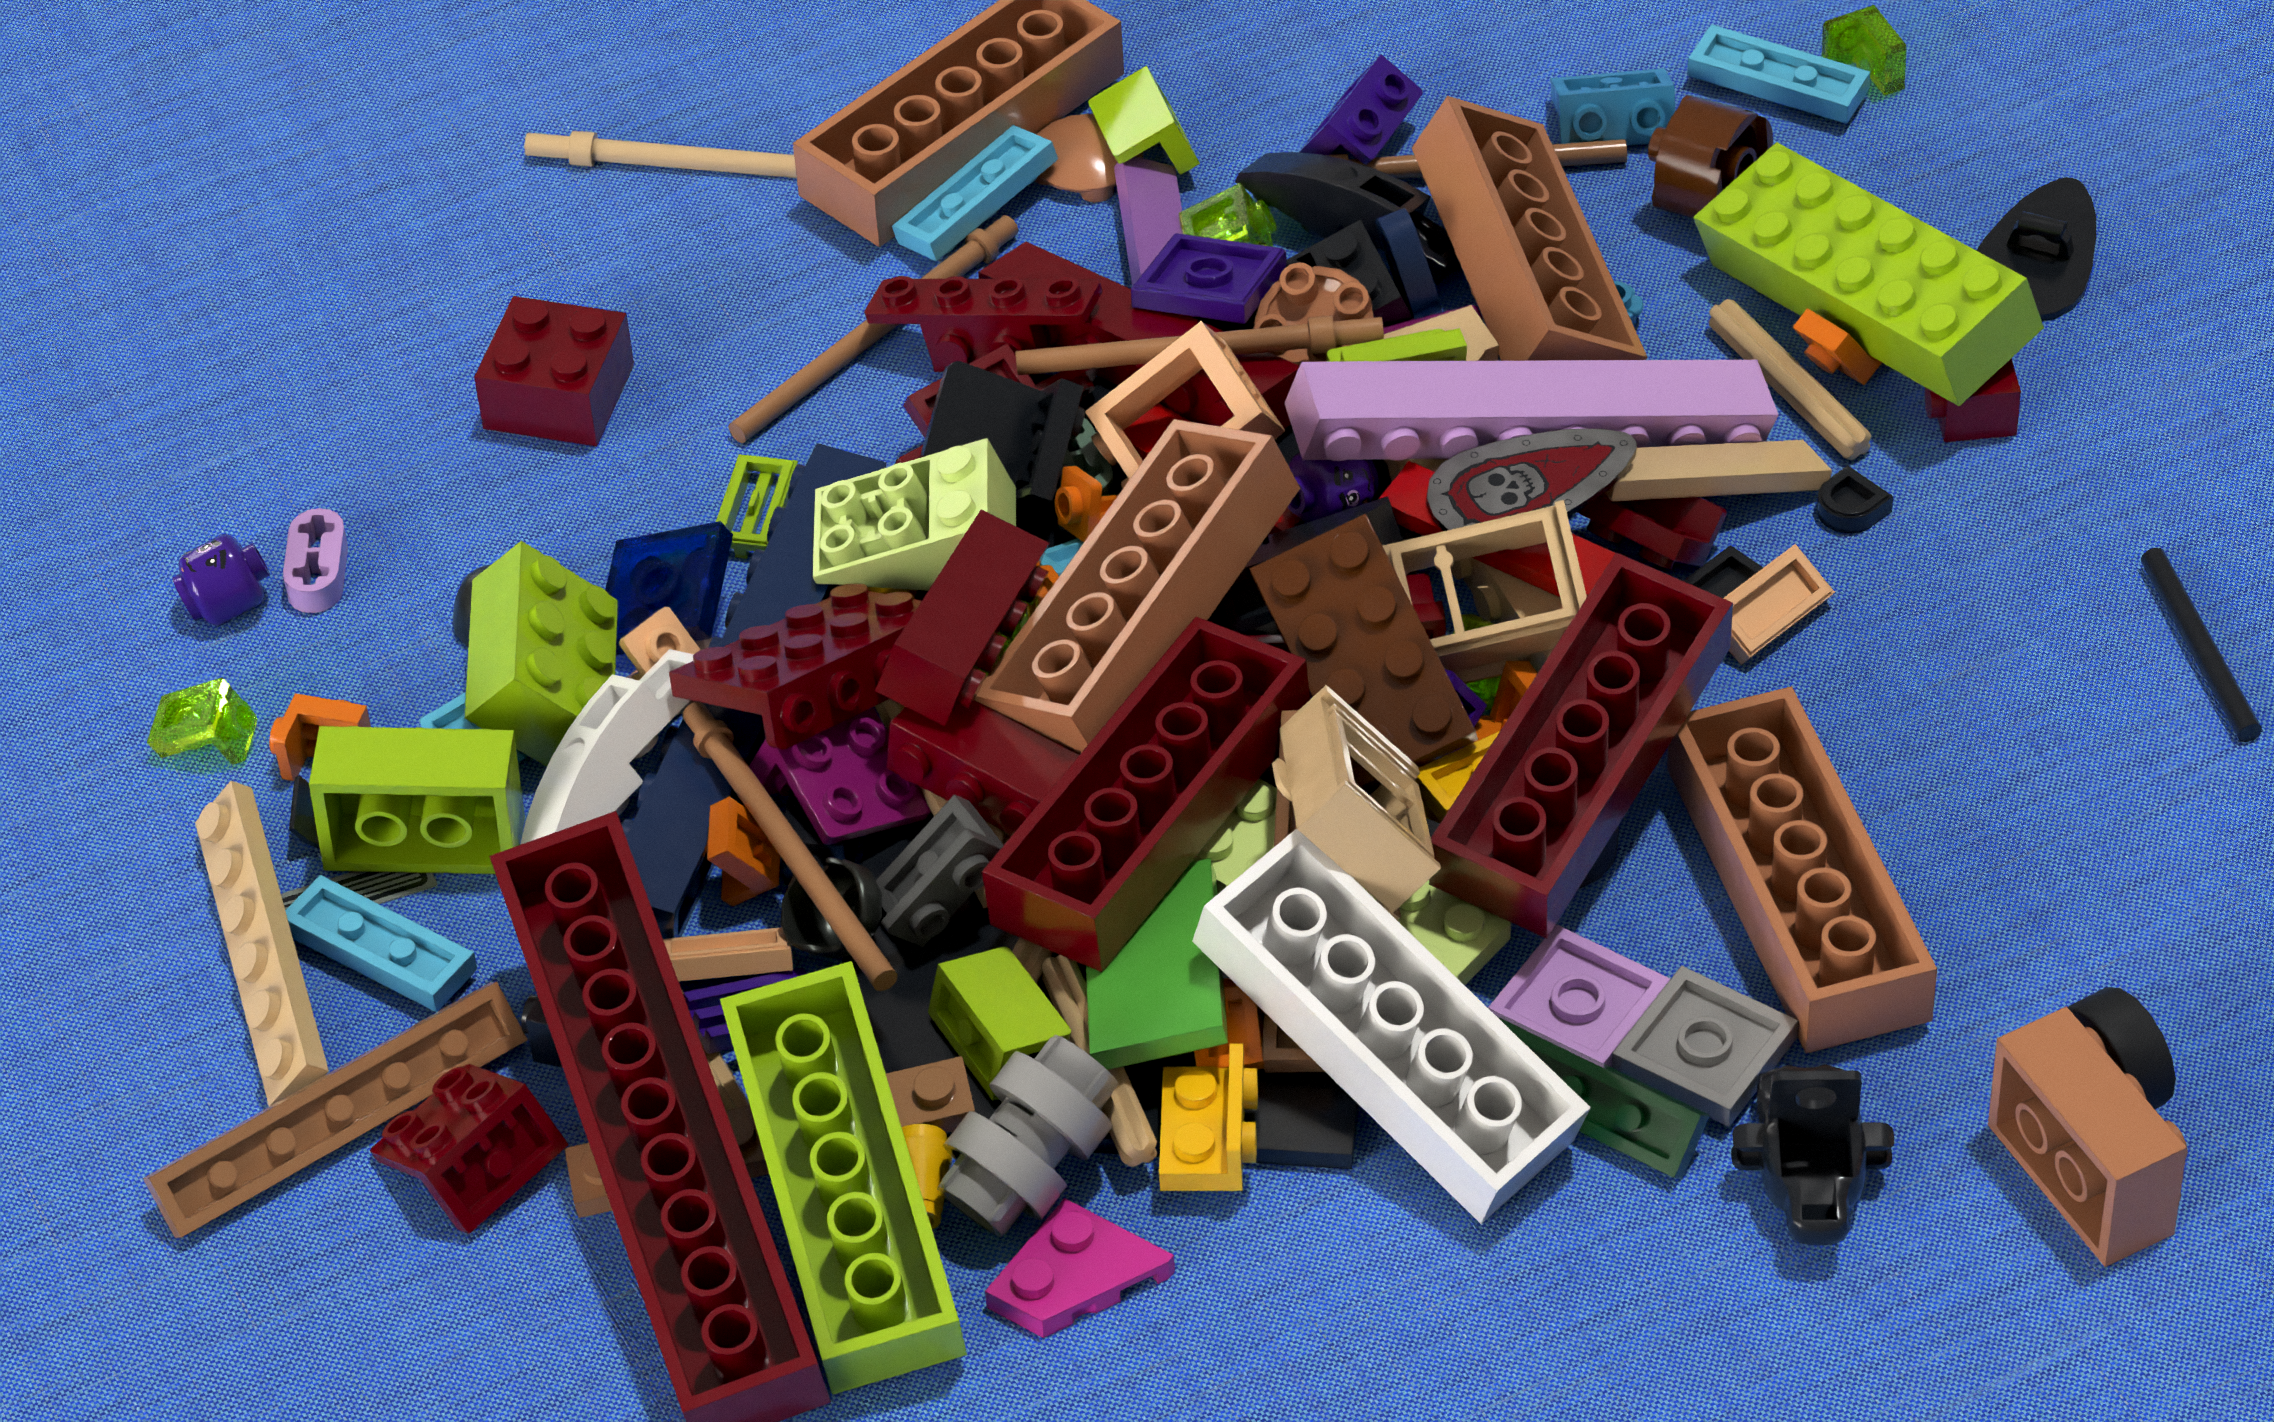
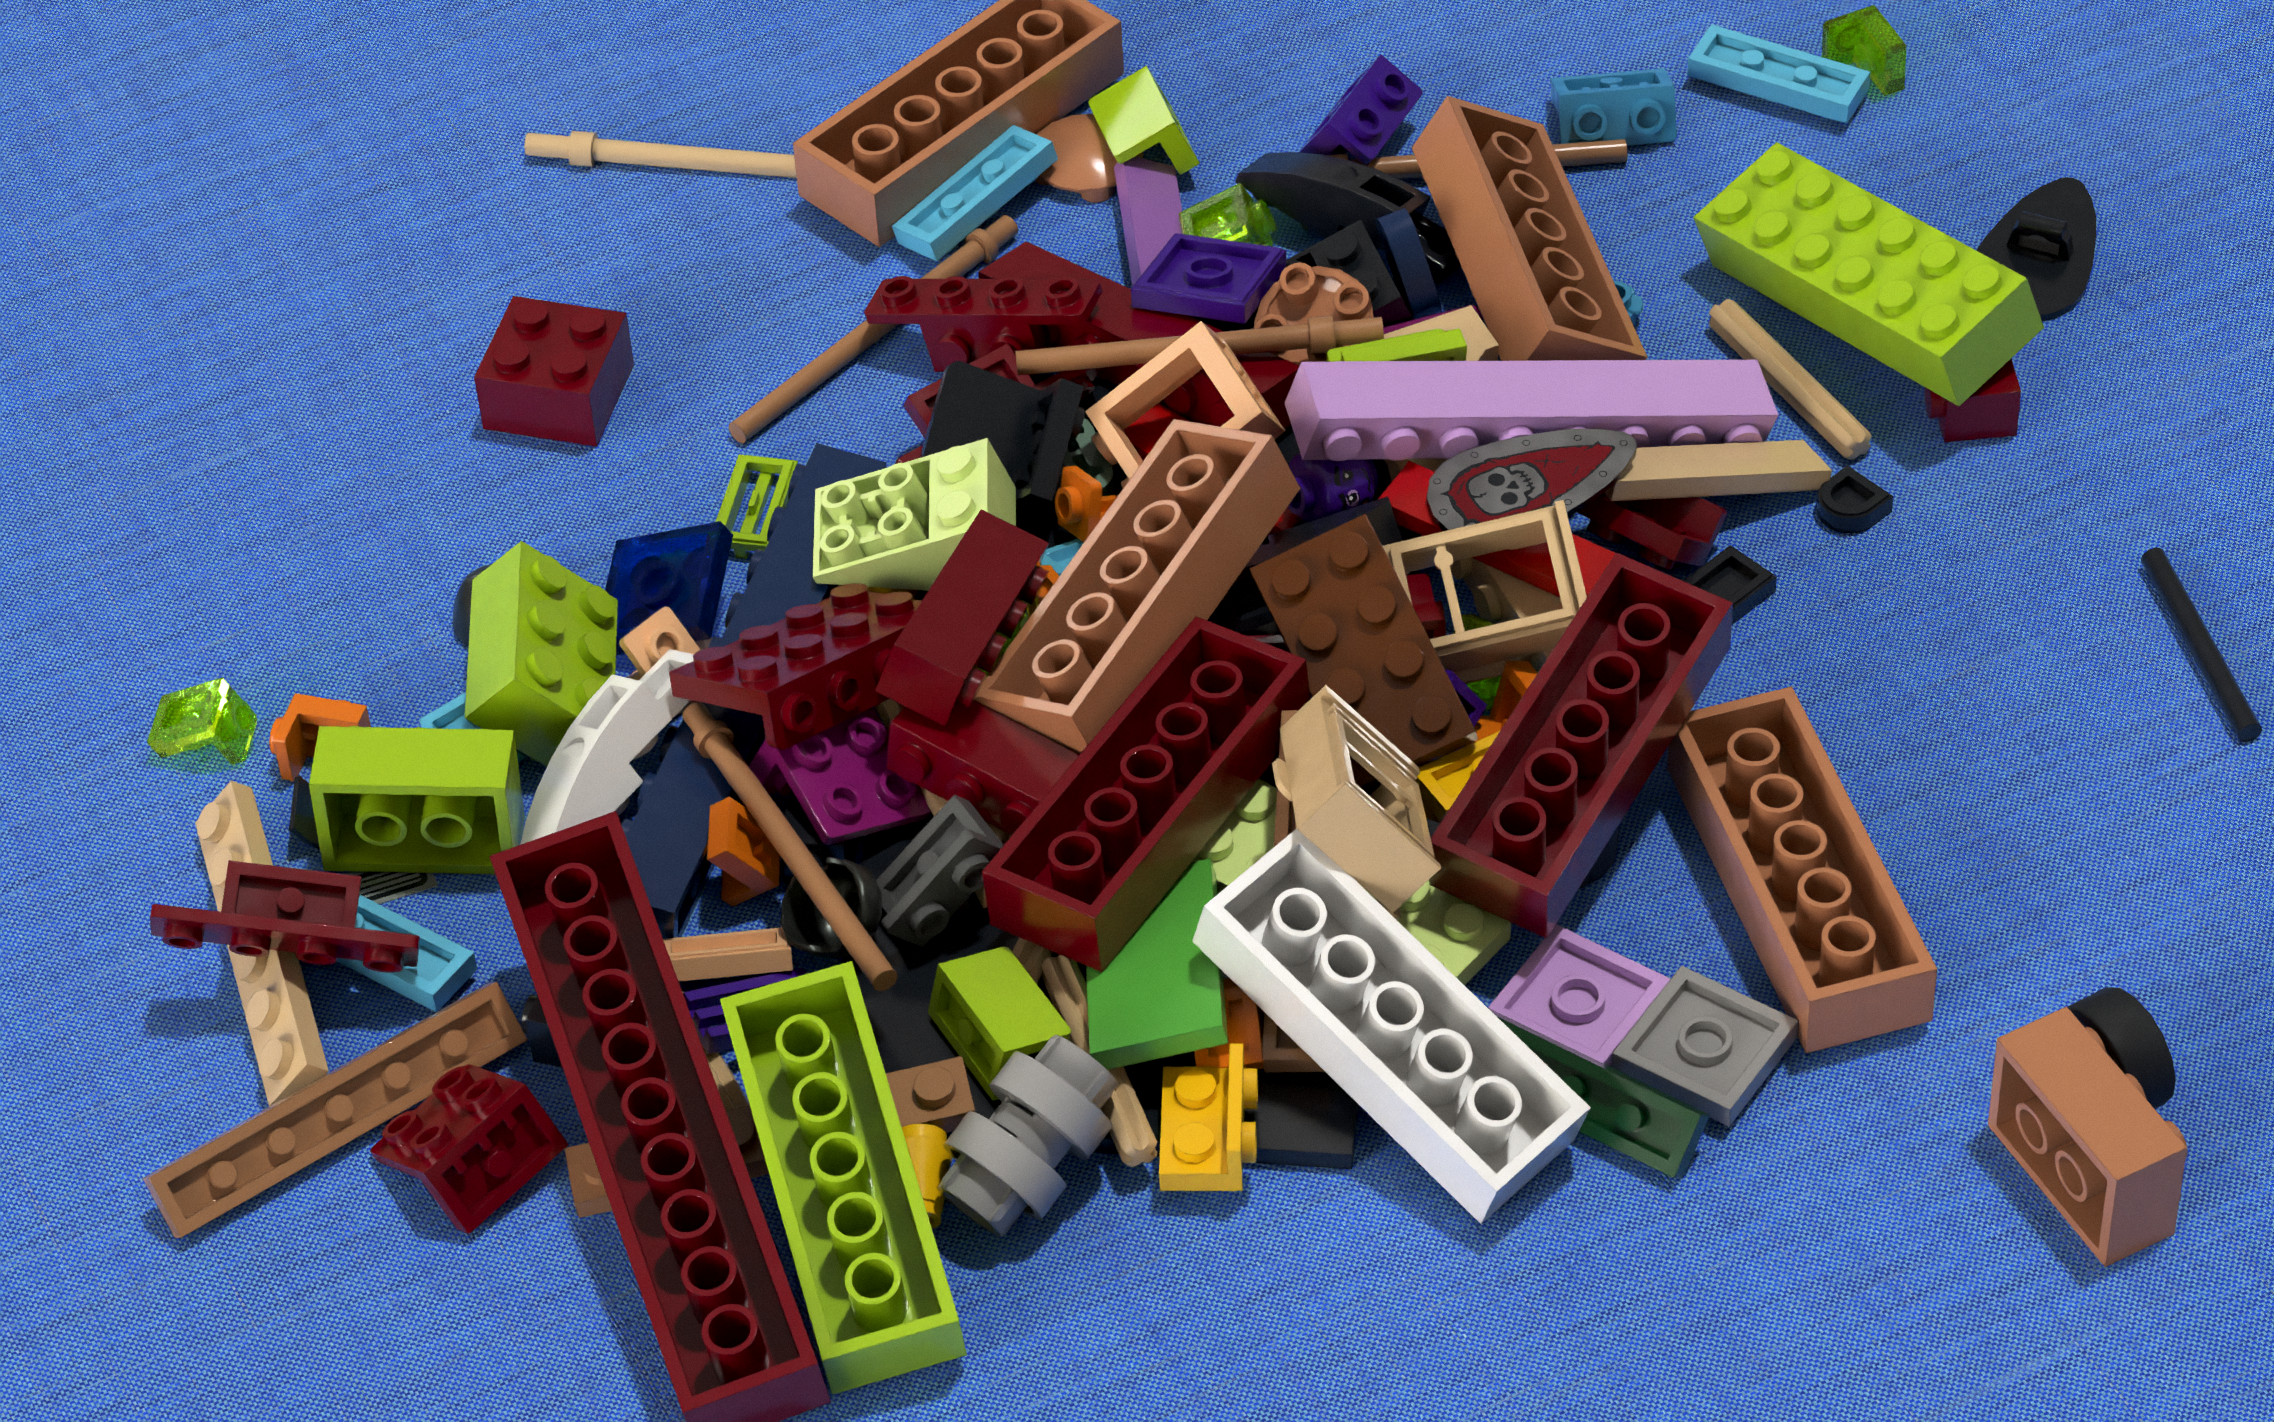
(221, 579): dark purple head -> none
(287, 912): none -> dark red bracket
(327, 560): lavender beam -> none
(1072, 1269): dark pink wing -> none
(1703, 152): reddish brown brick -> none
(1774, 602): light nougat tile -> none
(1812, 1148): black piece -> none
(1834, 348): orange bracket -> none

